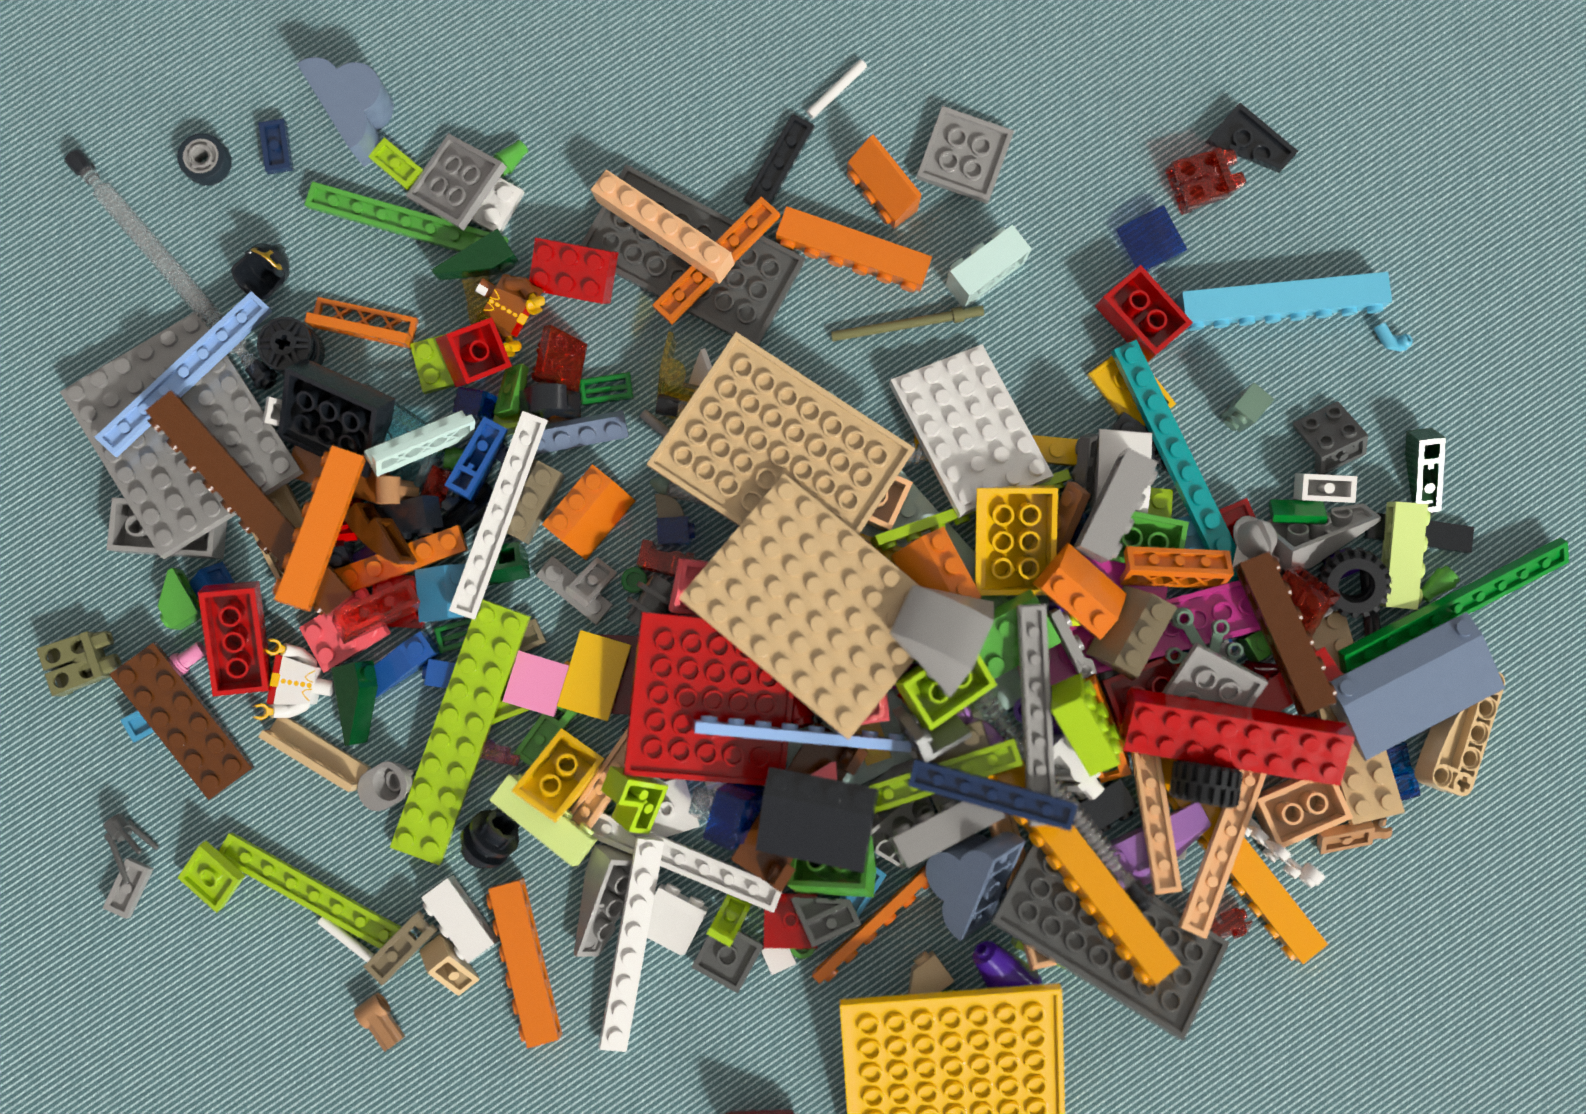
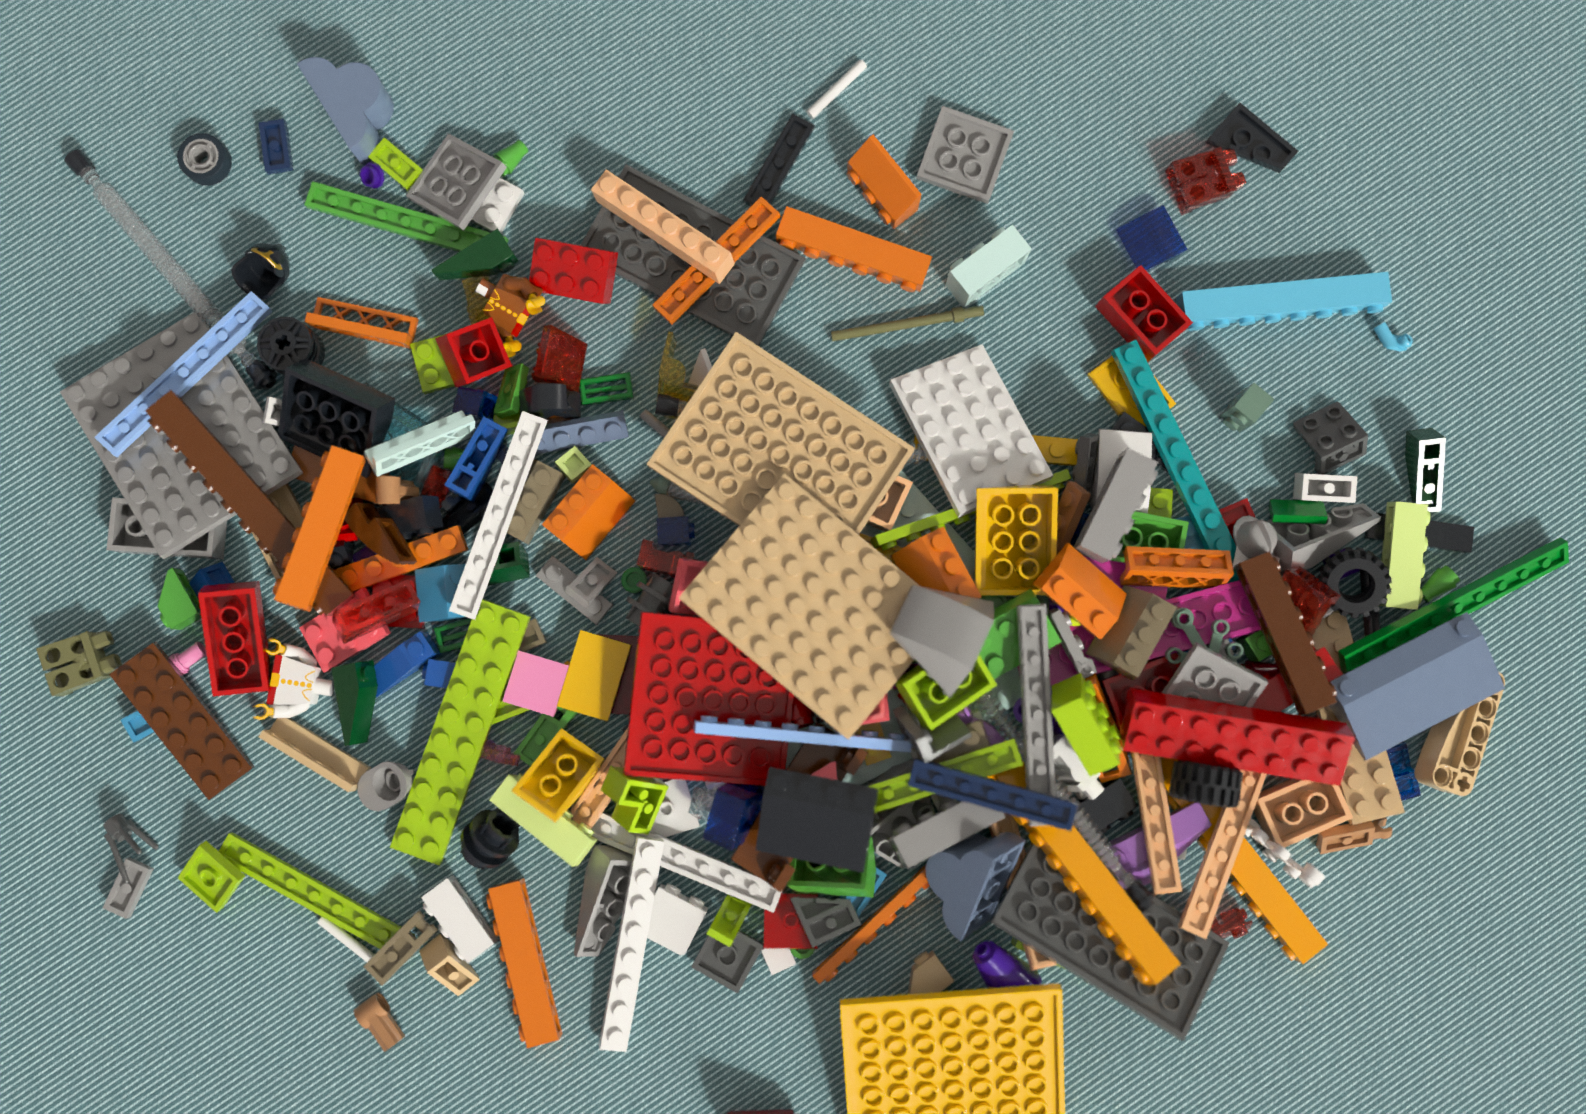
(372, 175): none -> dark purple plate
(573, 464): none -> yellowish green plate

